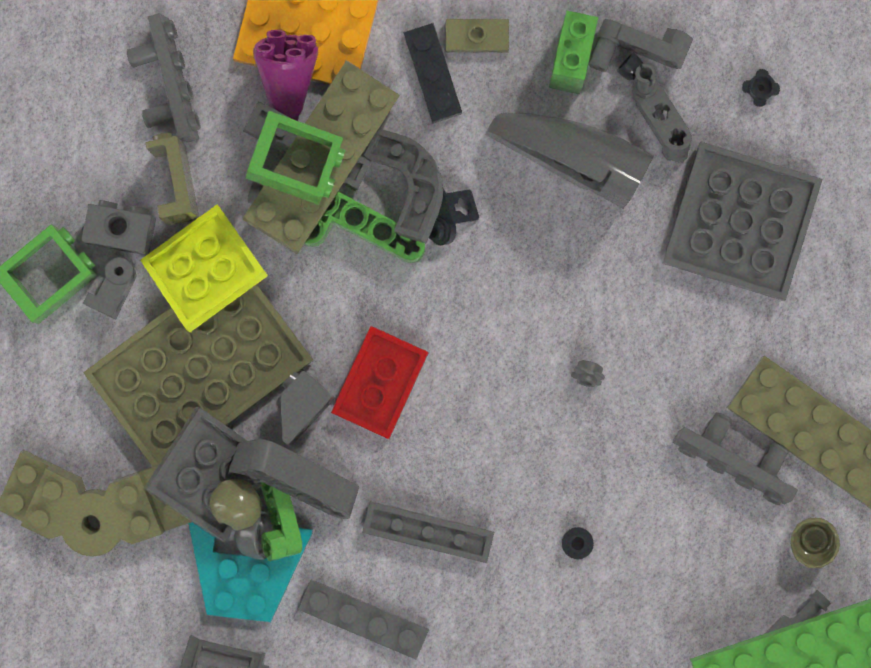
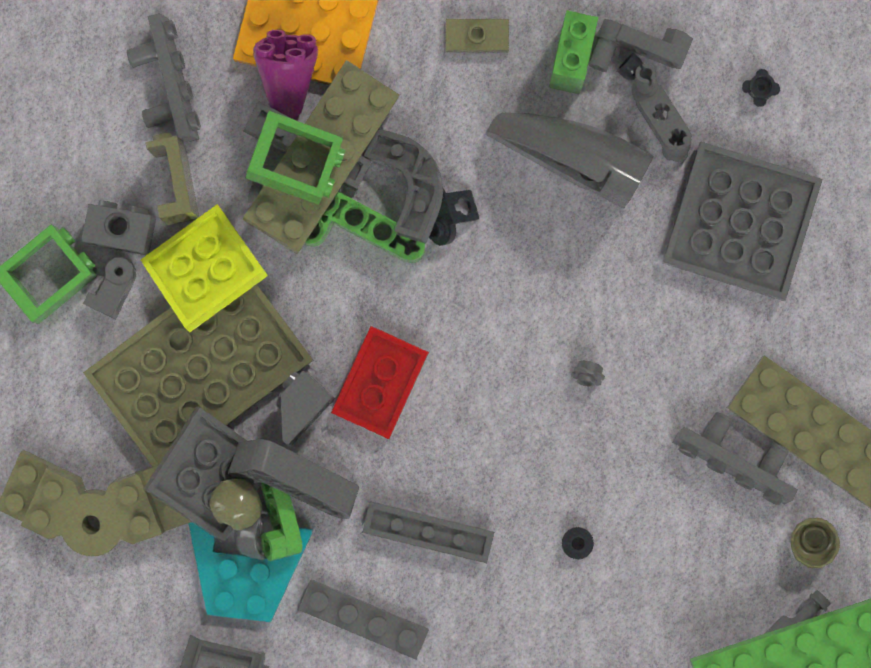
(432, 73): black plate -> none

